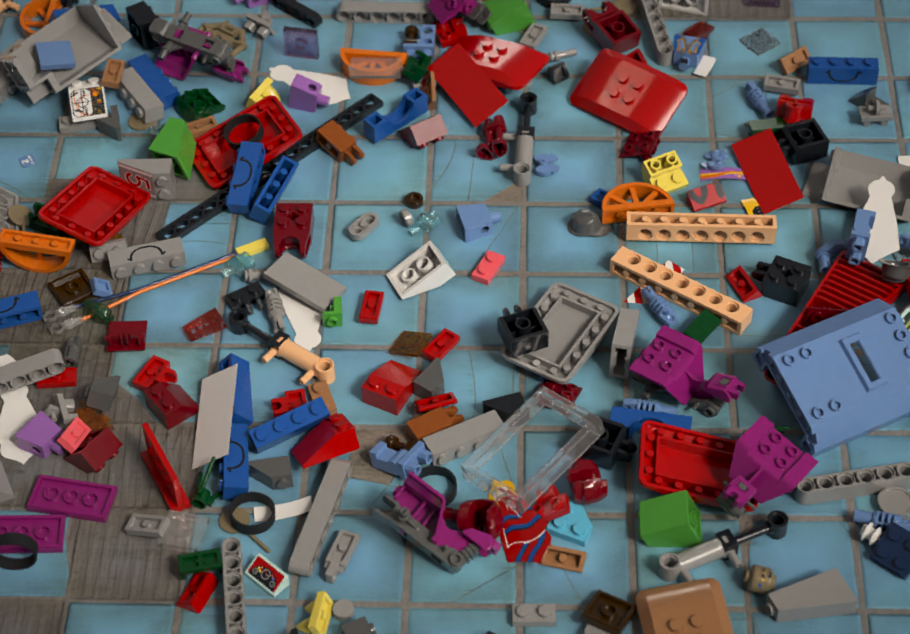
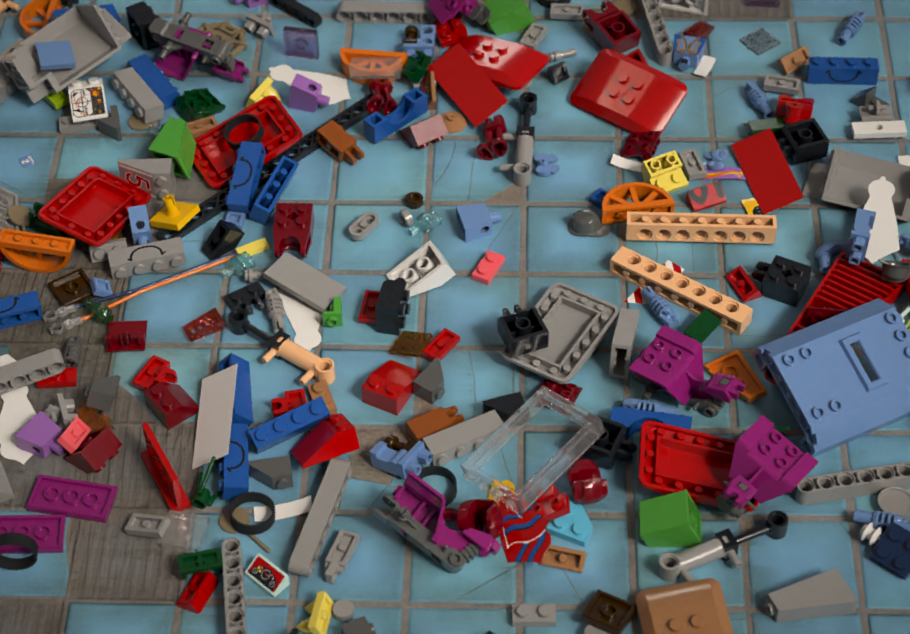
(58, 99): none -> lime plate
(113, 73): medium nougat plate -> none
(142, 232): none -> medium blue torso
(174, 214): none -> yellow tile
(222, 239): none -> black slope
(237, 218): none -> medium blue tile
(376, 101): none -> dark red piece
(392, 306): none -> black hinge
(430, 403): red slope -> none
(454, 121): none -> medium nougat piece
(626, 163): none -> white sticker
(692, 164): none -> light grey plate
(736, 365): none -> orange wing
(759, 579): dark tan head -> none
(851, 27): none -> medium blue hinge
(879, 129): none -> white tile

